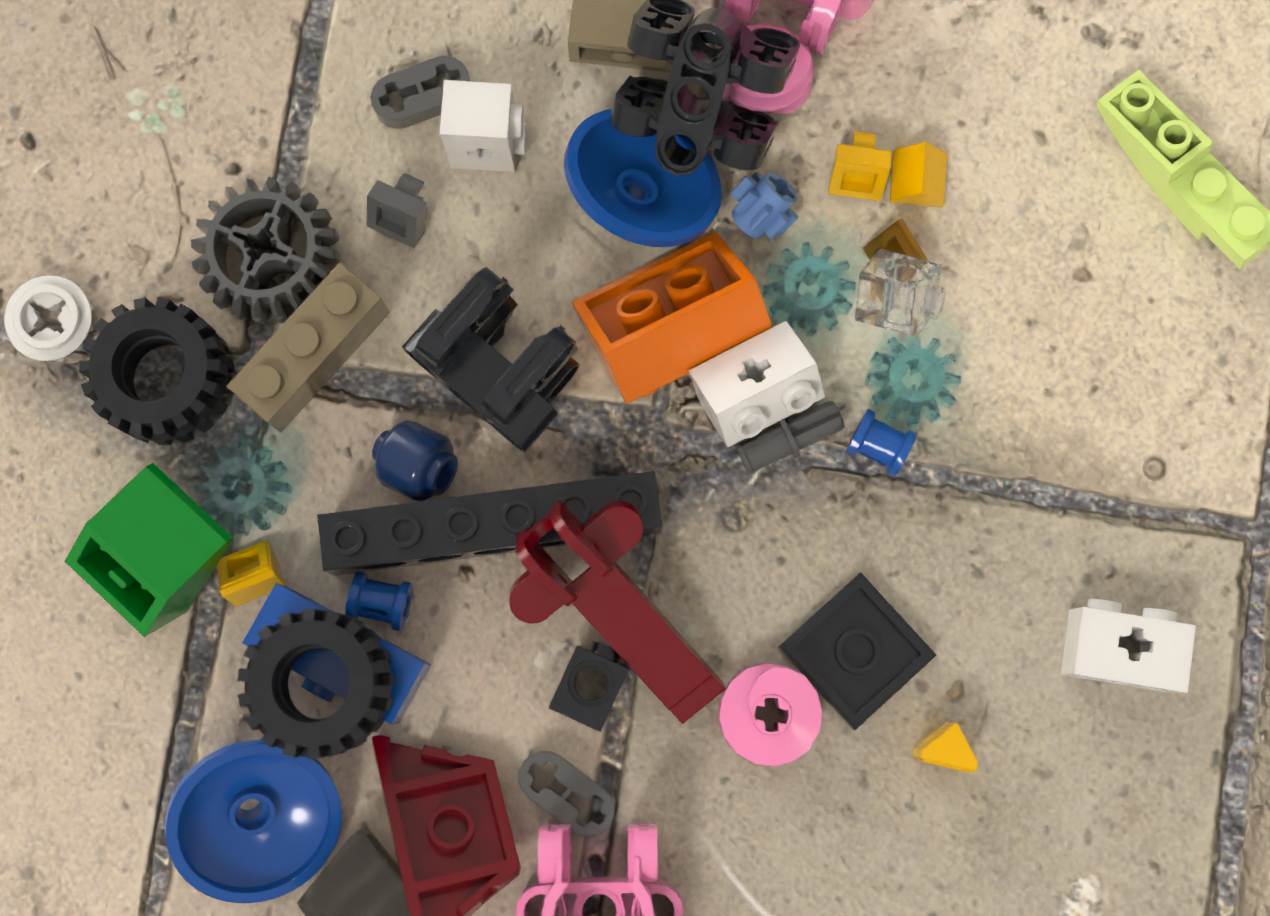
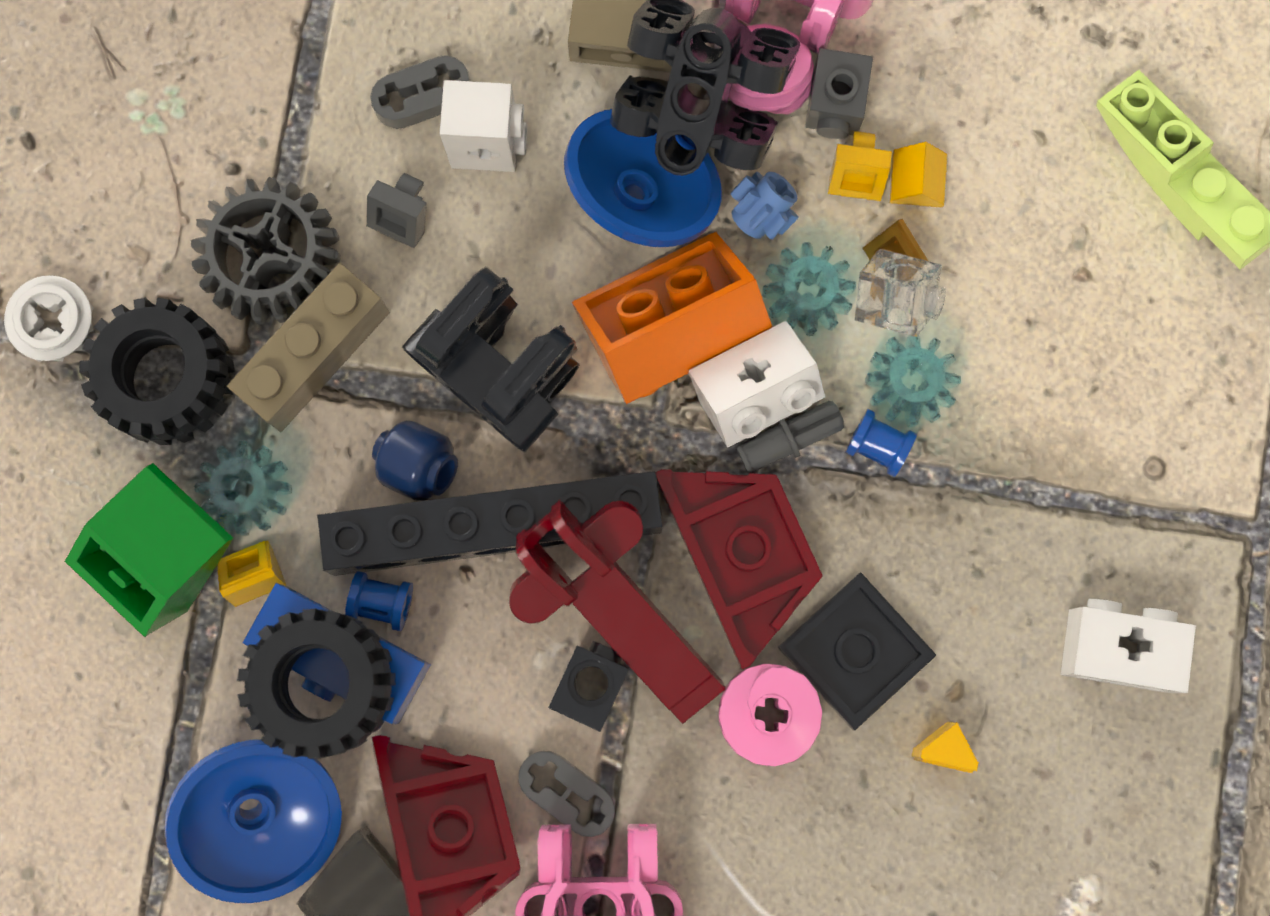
(743, 550): none -> dark red wing
(838, 93): none -> dark grey brick

